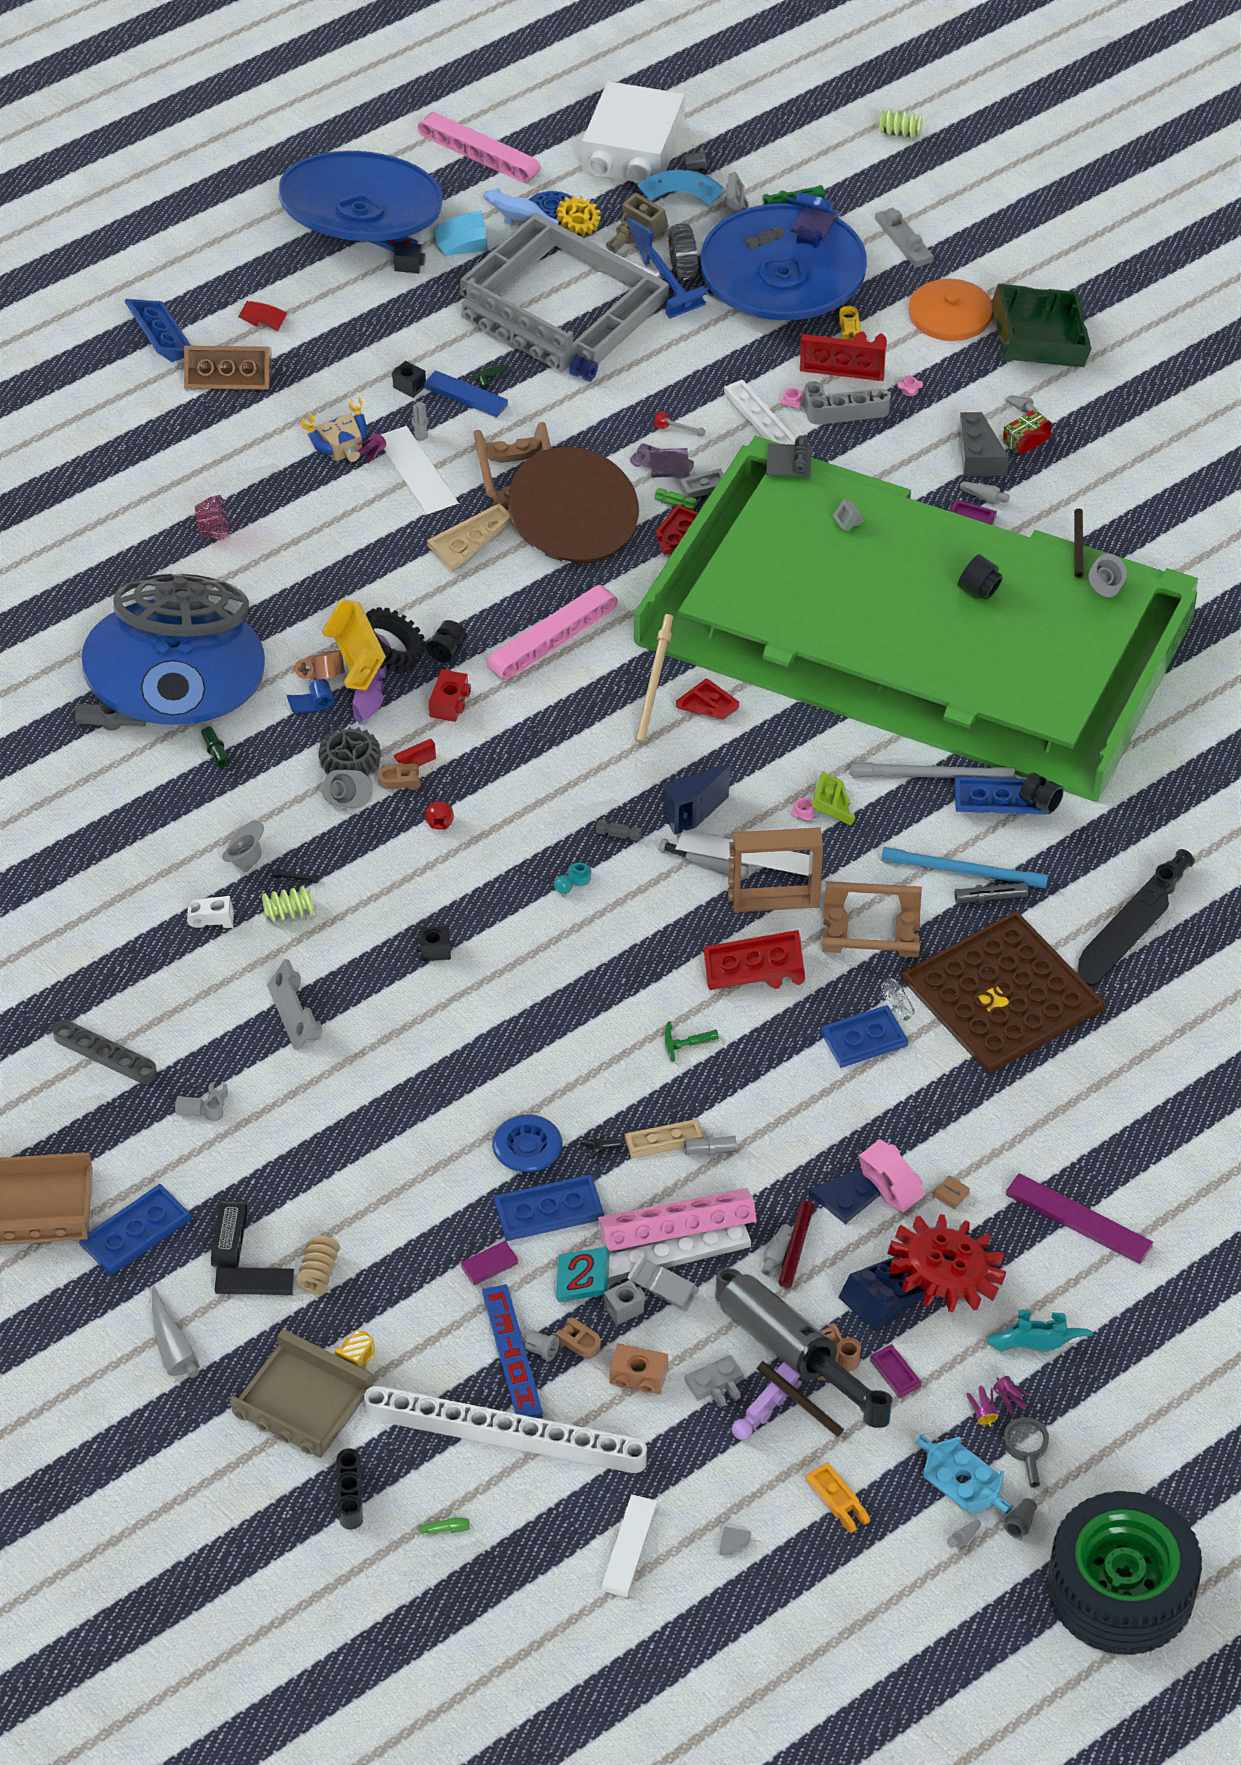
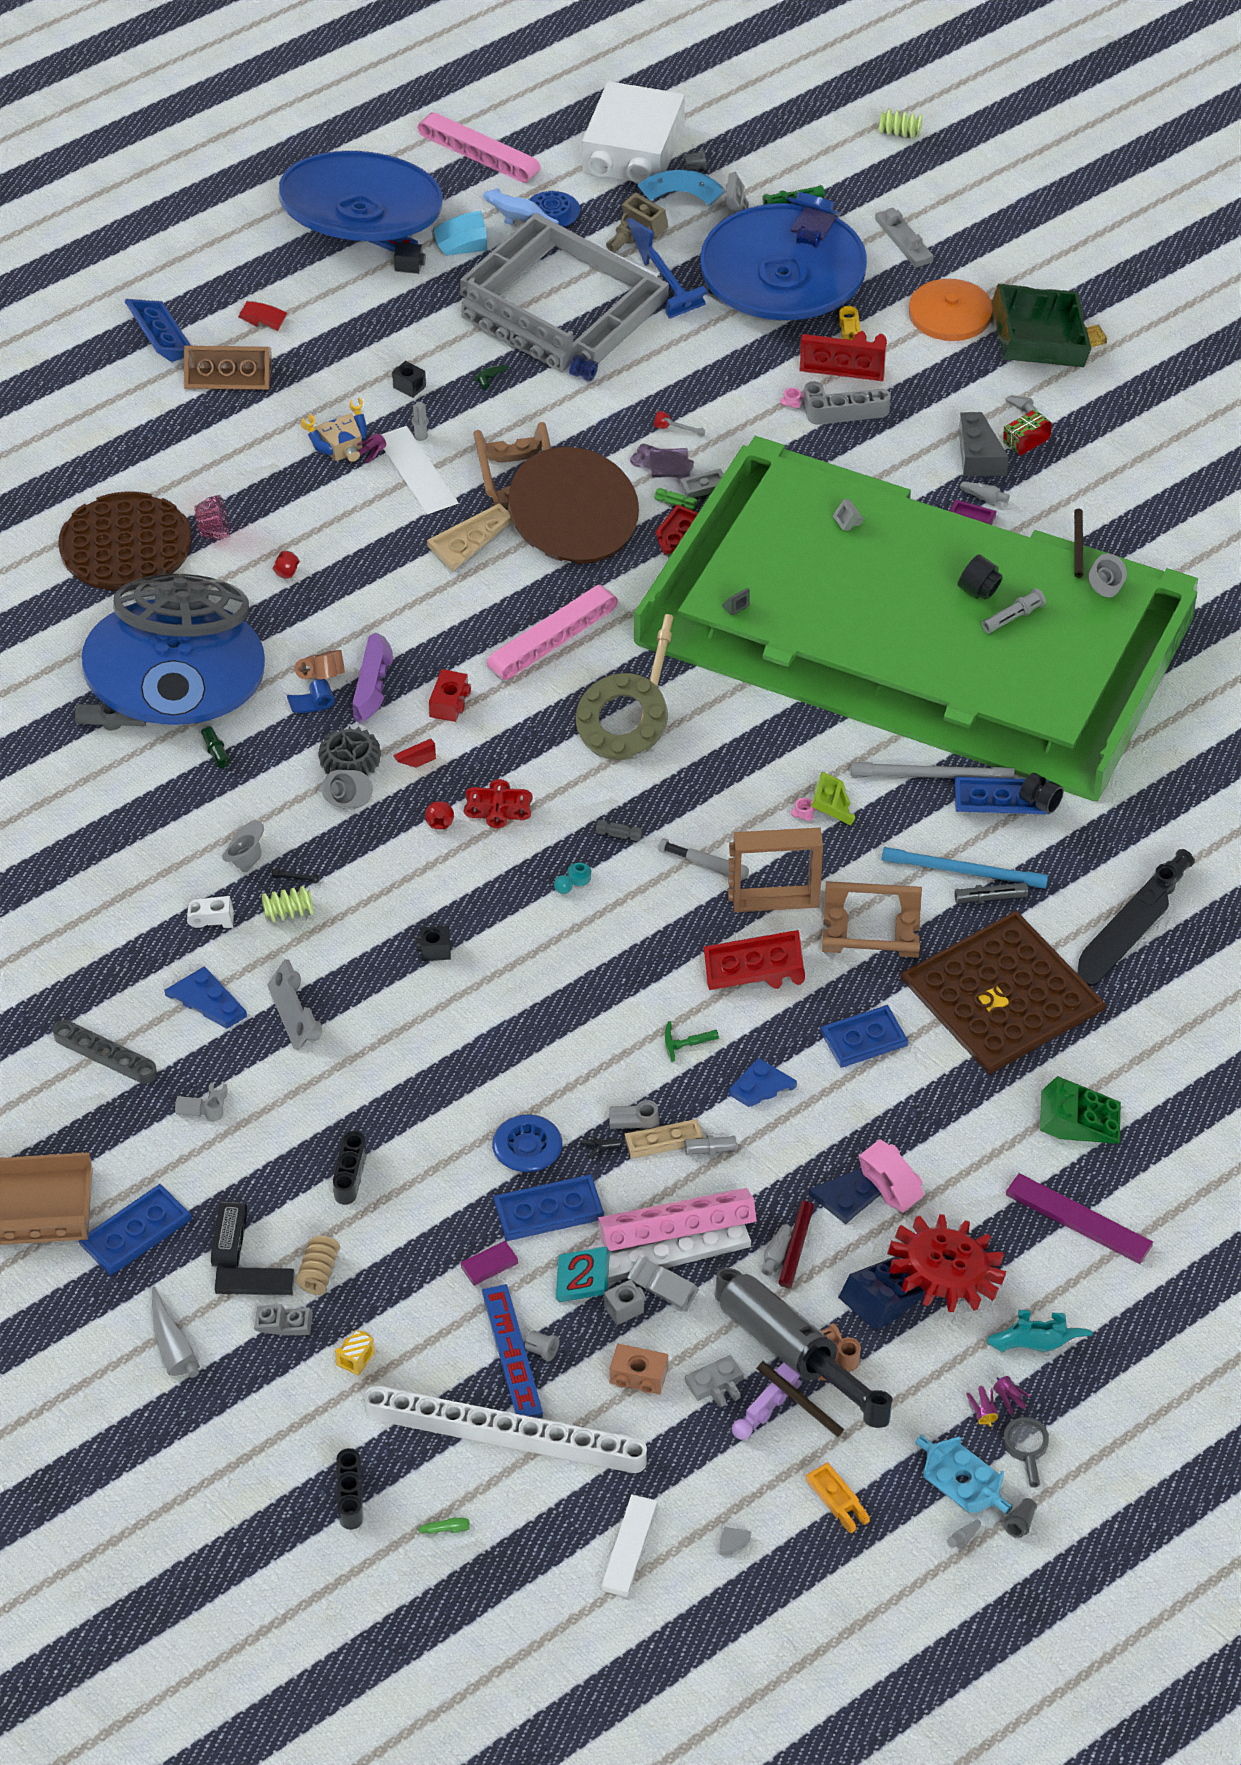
(124, 539): none -> reddish brown tile
(208, 996): none -> blue wing
(278, 1321): none -> light grey slope
(286, 564): none -> red piece
(303, 1394): dark tan panel -> none
(347, 1179): none -> black beam
(356, 643): yellow panel -> none
(390, 776): medium nougat plate -> none
(405, 633): black tyre -> none
(446, 641): black wheel -> none
(466, 393): blue tile -> none
(495, 803): none -> red axle
(578, 215): yellow gear -> none
(585, 1343): medium nougat plate -> none
(626, 745): none -> olive plate
(642, 1116): none -> light grey piece
(683, 251): dark grey gear -> none
(695, 797): dark blue slope -> none
(708, 700): red wing -> none
(719, 848): white sticker -> none
(737, 602): none -> dark grey slope
(758, 413): white plate -> none
(760, 1083): none -> blue wing
(764, 237): dark grey axle -> none
(790, 458): dark grey hinge -> none
(895, 1371): magenta tile -> none
(899, 1001): clear plate -> none
(910, 386): bright pink plate -> none
(951, 1192): medium nougat tile -> none
(1022, 607): none -> light grey pin
(1079, 1113): none -> green slope
(1096, 335): none -> clear yellow tile
(1124, 1601): black wheel -> none

